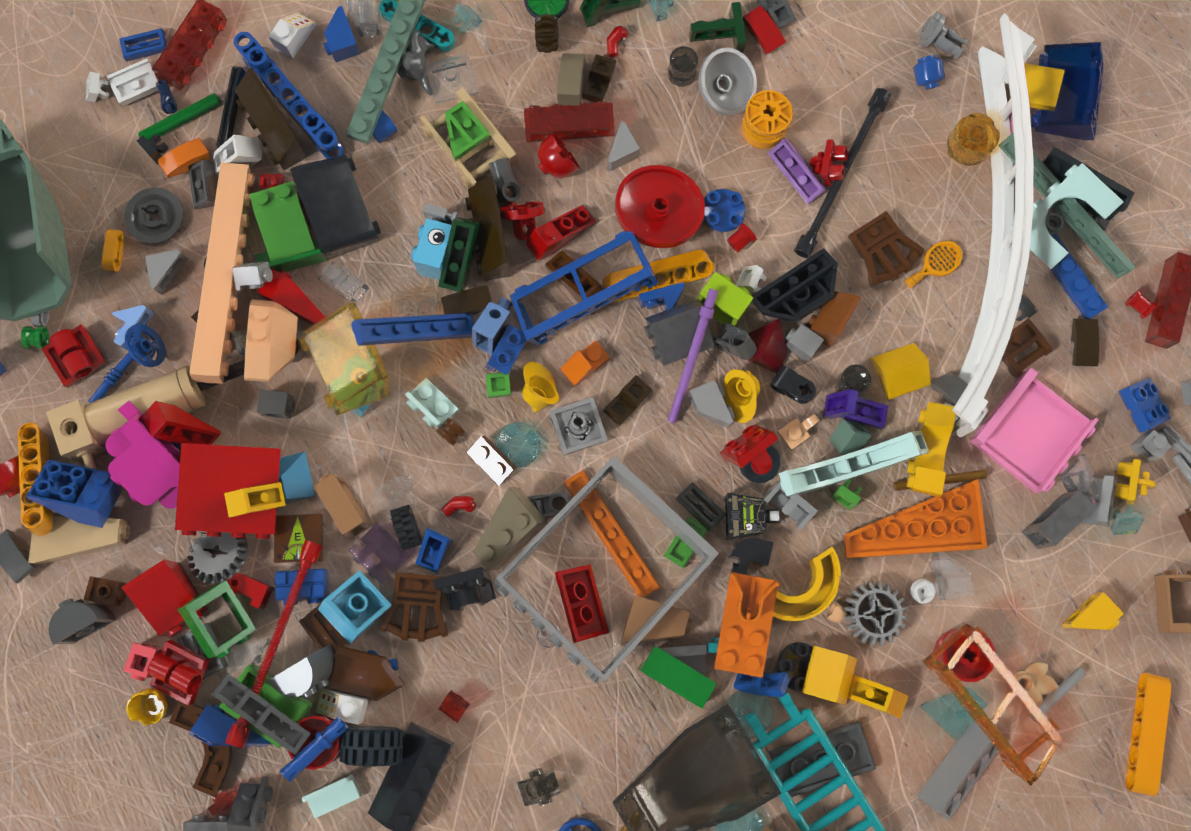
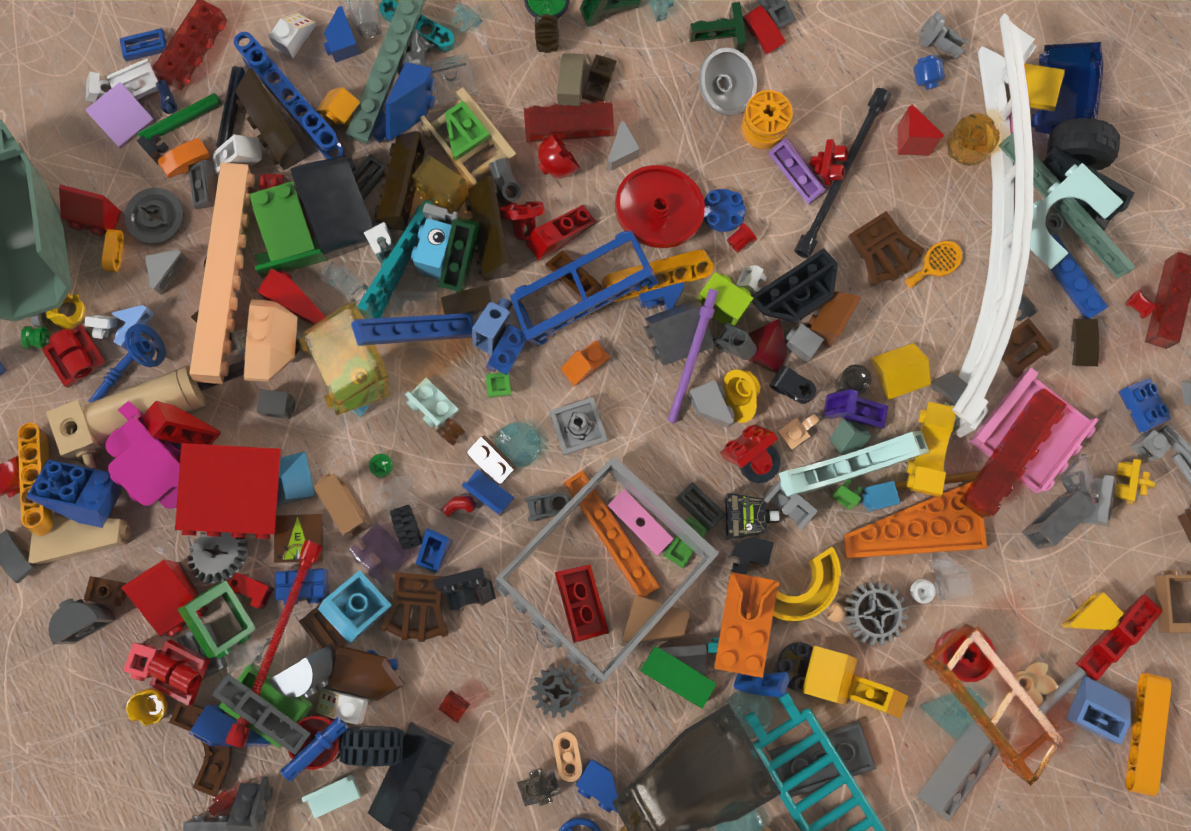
(63, 321): none -> yellow piece
(87, 210): none -> red slope
(101, 325): none -> white tile
(119, 114): none -> lavender slope
(251, 275): light grey brick -> none
(254, 499): yellow slope -> none
(338, 107): none -> light orange brick
(375, 180): none -> pearl dark grey tile
(380, 240): none -> white hinge
(380, 465): none -> green tile
(392, 268): none -> teal wing
(400, 188): none -> dark brown slope
(409, 99): none -> blue slope
(440, 185): none -> clear yellow piece
(488, 492): none -> blue panel
(509, 529): dark tan wedge -> none
(539, 386): yellow piece -> none
(555, 702): none -> dark grey gear
(567, 756): none -> light nougat plate
(599, 783): none -> blue slope
(613, 38): red arm -> none
(627, 400): dark brown slope -> none
(629, 511): none -> bright pink tile
(682, 66): clear smoke wheel -> none
(880, 496): none -> dark azure brick
(917, 134): none -> red slope
(1013, 453): none -> clear red brick
(1086, 140): none -> black tyre
(1100, 711): none -> medium blue slope
(1115, 642): none -> red slope
(1126, 522): clear light blue tile -> none

